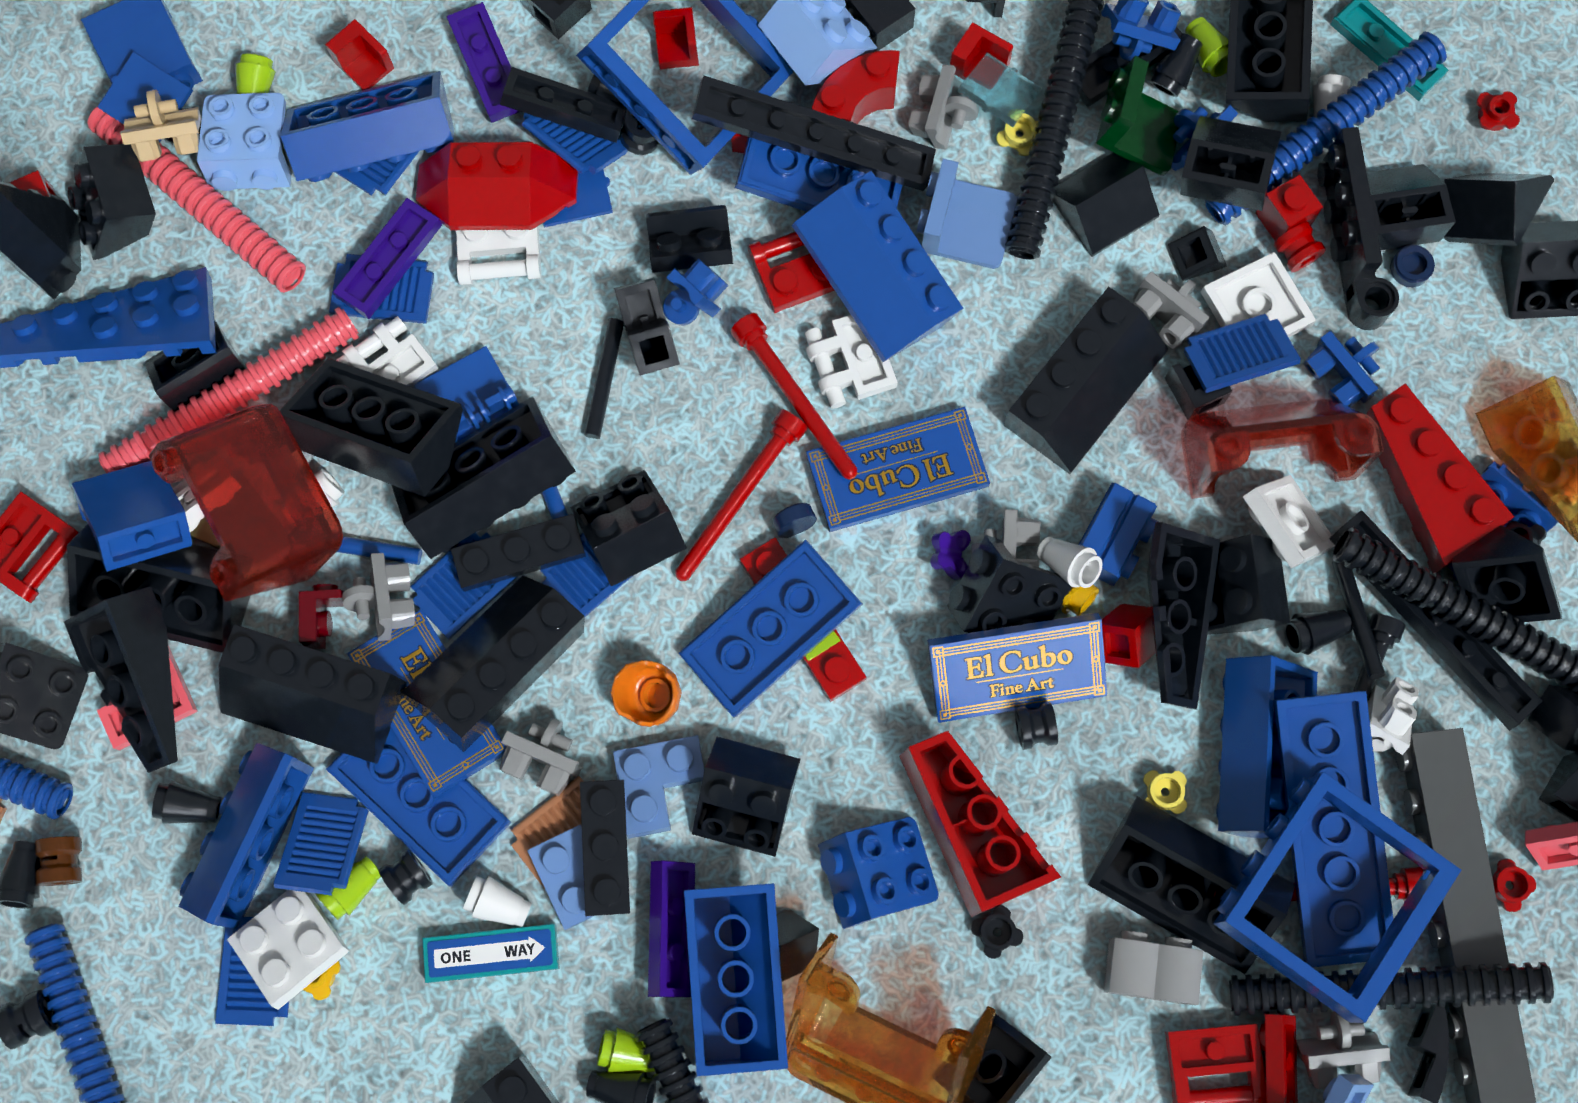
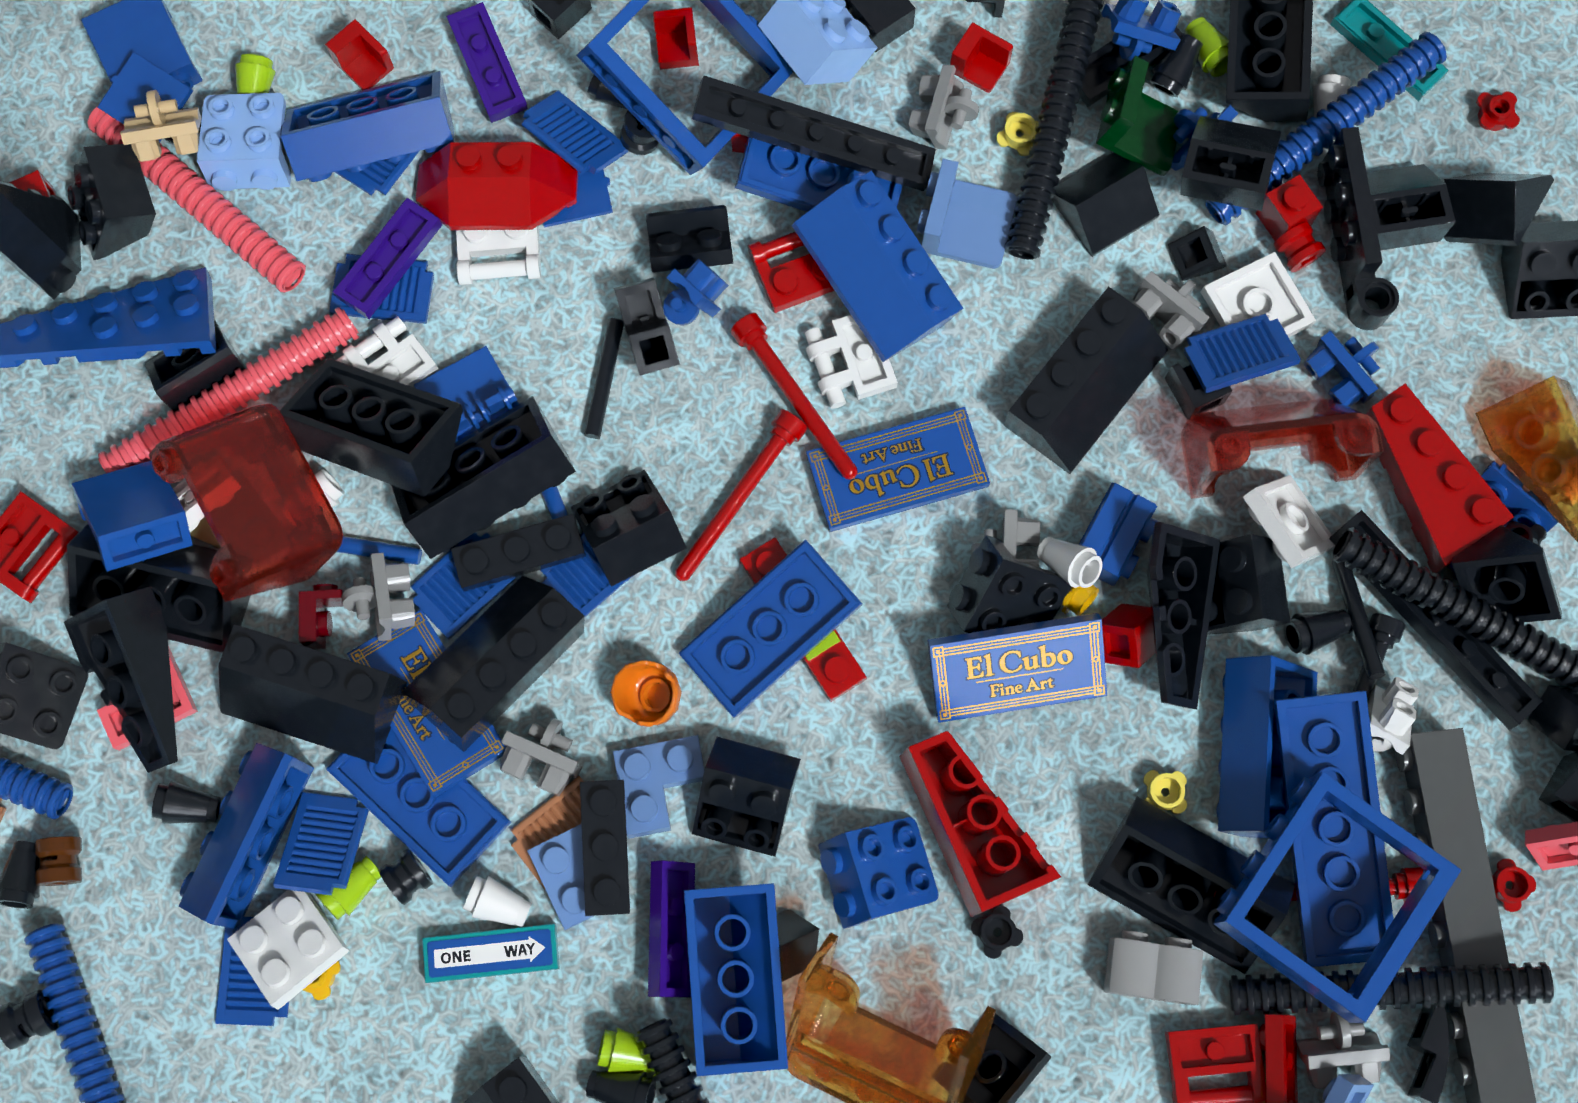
(563, 104): black plate -> none
(794, 520): dark blue tile -> none
(860, 87): red brick -> none
(949, 552): dark purple piece -> none
(999, 89): clear light blue piece -> none
(1036, 726): black wheel -> none
(1412, 266): dark blue tile -> none

